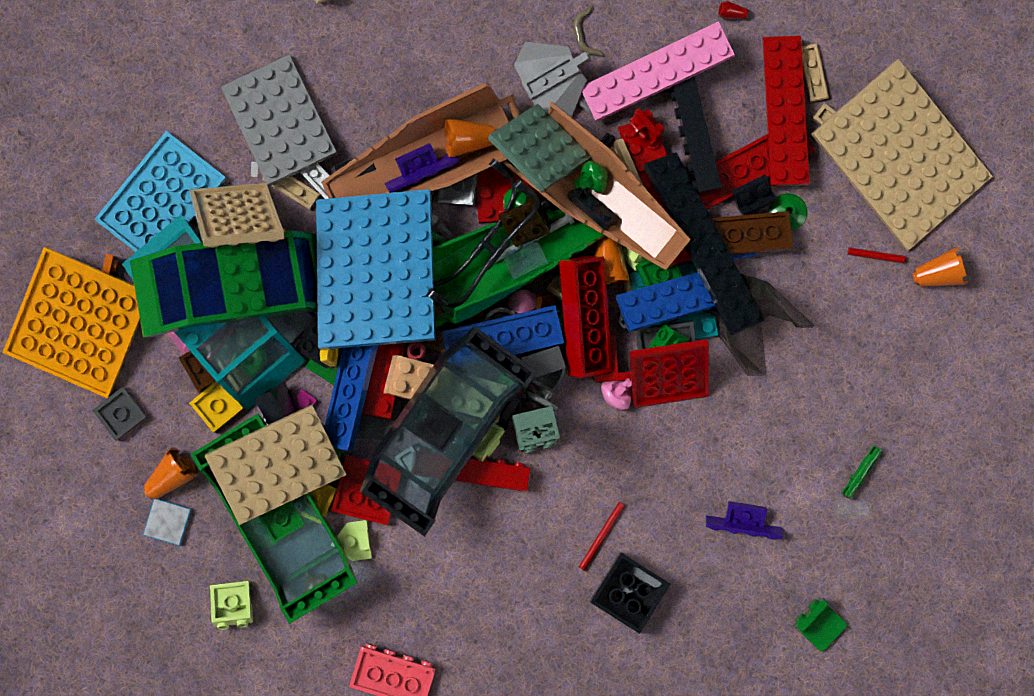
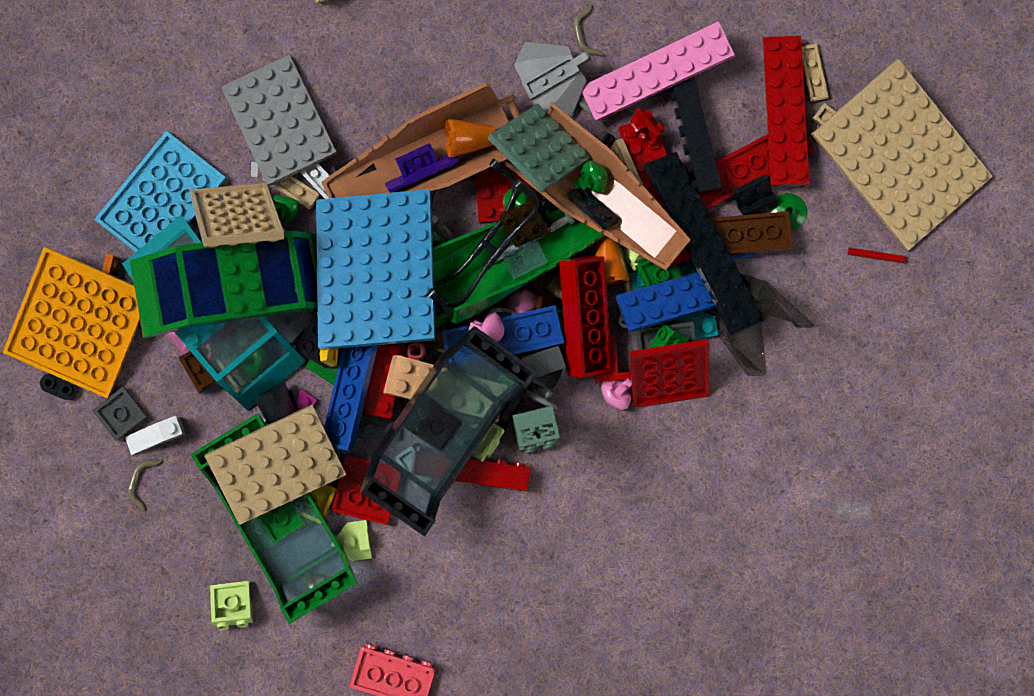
(58, 386): none -> black plate
(134, 480): none -> dark tan animal
(155, 435): none -> white slope
(167, 522): flat silver tile -> none
(169, 474): orange cone -> none
(216, 406): yellow plate -> none
(285, 207): none -> green piece
(459, 193): light grey plate -> none
(491, 326): none -> bright pink piece
(601, 536): red bar -> none
(629, 592): black slope -> none
(729, 10): red cone -> none
(745, 519): dark purple bracket -> none
(820, 624): green bracket -> none
(864, 468): green pin -> none
(941, 271): orange cone -> none

